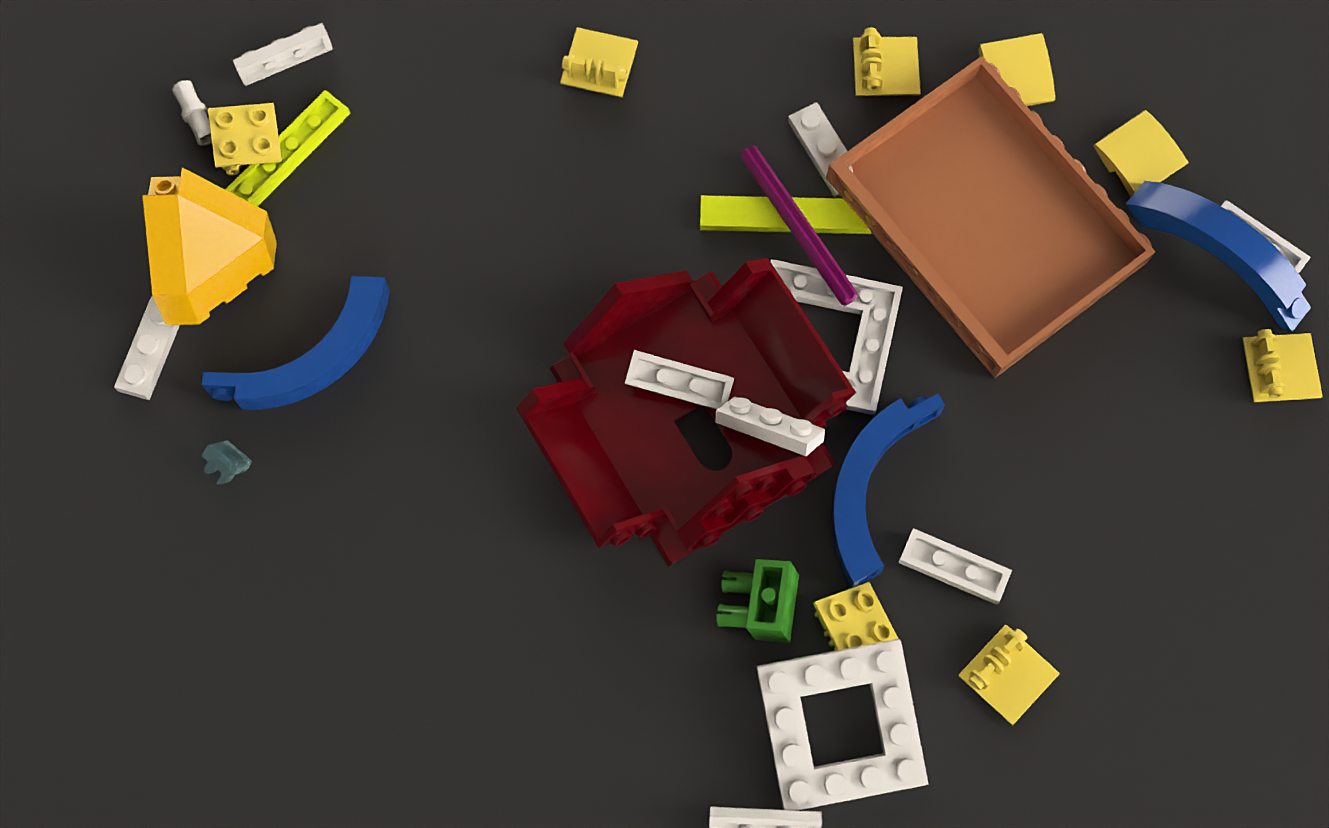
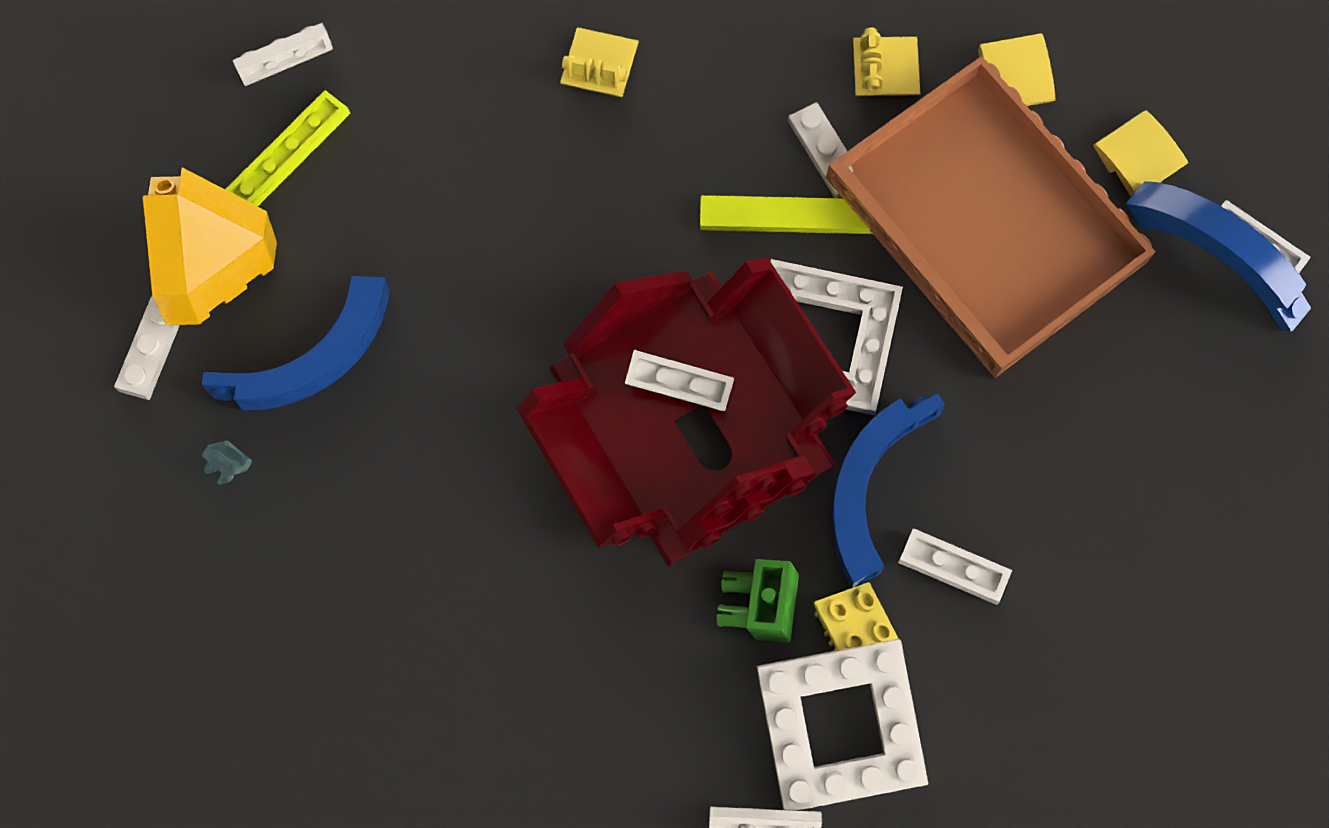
(193, 111): white pin -> none
(244, 136): light yellow hinge -> none
(770, 425): white plate -> none
(799, 226): magenta axle -> none
(1009, 674): light yellow hinge -> none
(1281, 367): light yellow hinge -> none

